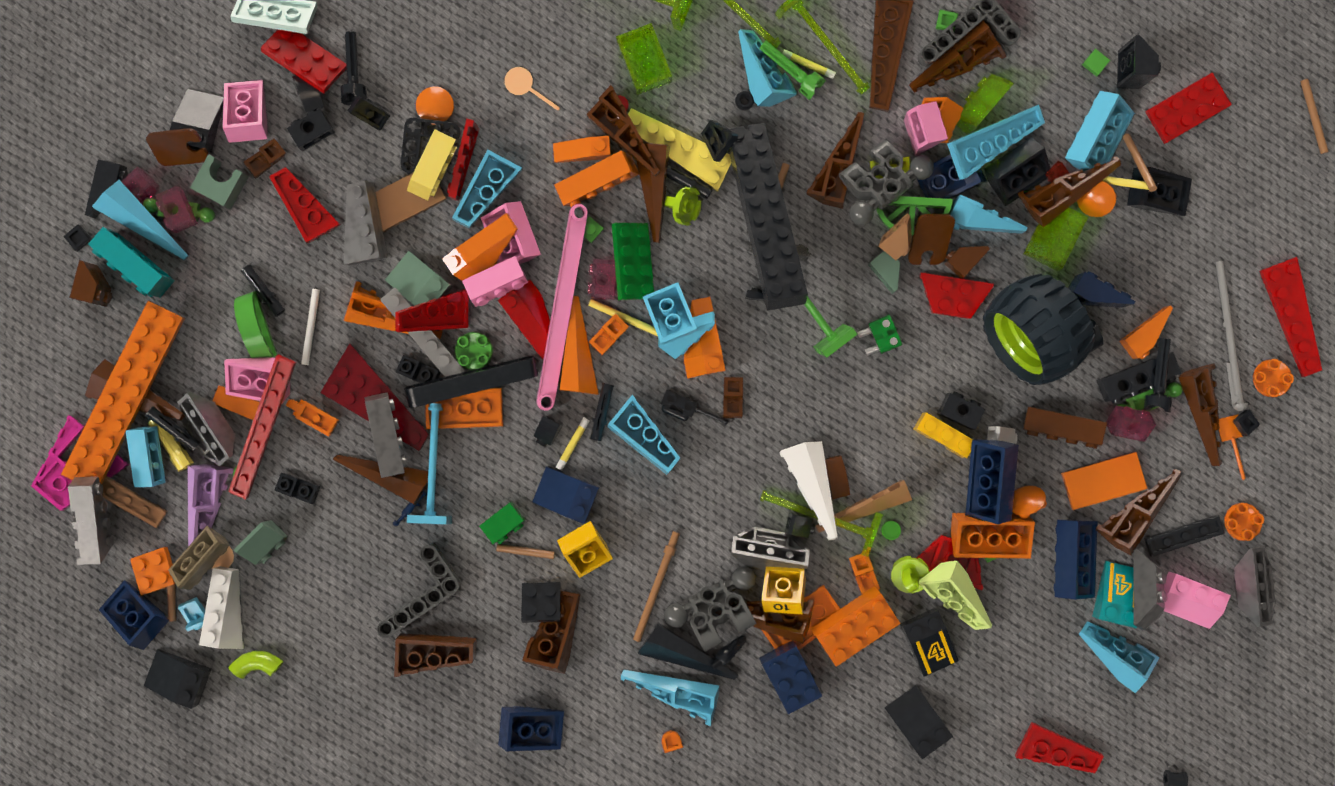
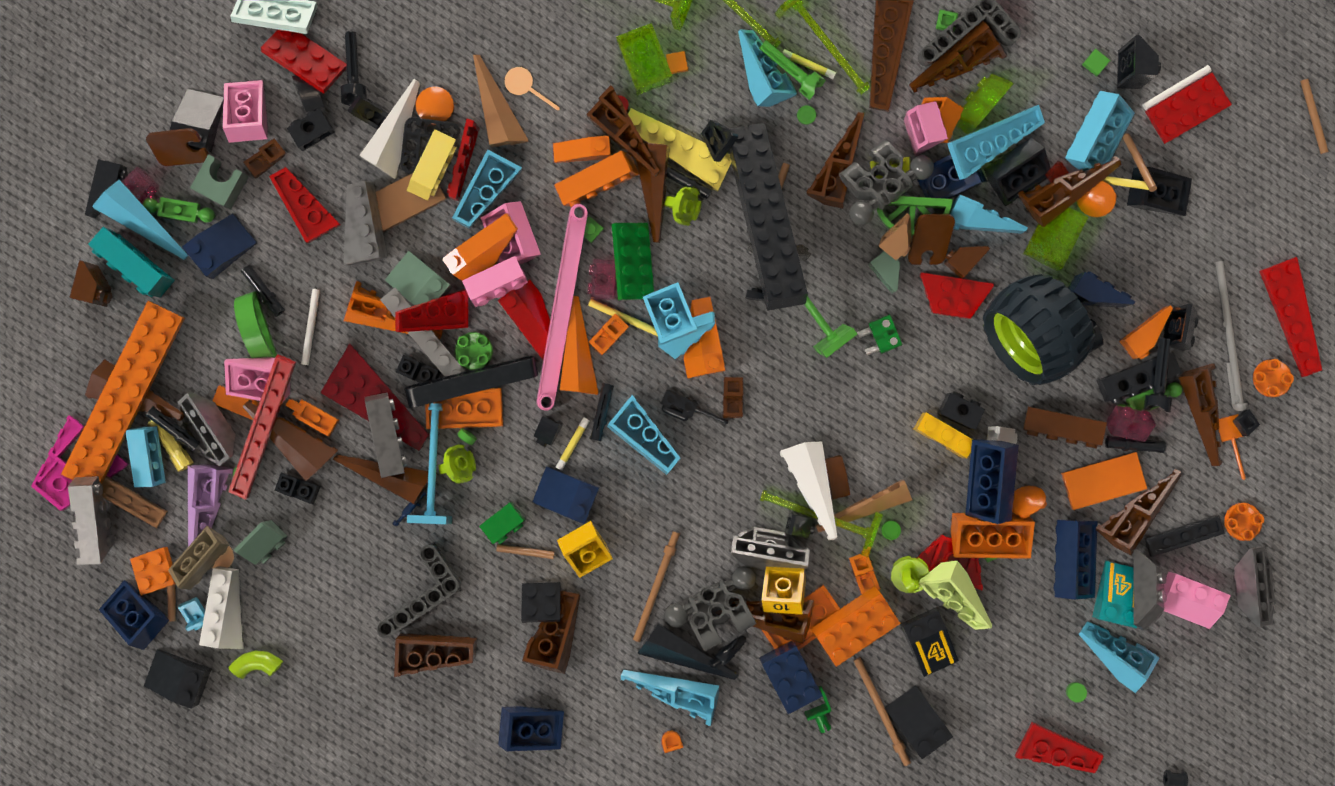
(77, 238): black tile -> none
(184, 217): clear pink brick -> none
(219, 246): none -> dark blue slope
(299, 448): none -> reddish brown wedge
(386, 145): none -> white wedge
(458, 464): none -> lime tile
(466, 436): none -> bright green tile
(499, 118): none -> medium nougat wedge
(677, 62): none -> orange tile
(744, 94): black plate -> none
(806, 115): none -> bright green piece
(819, 713): none -> green bracket
(898, 745): none -> medium nougat bar
(1076, 692): none -> bright green tile
(1130, 444): none -> black pin
(1177, 87): none -> white bar
(1181, 327): none -> black slope

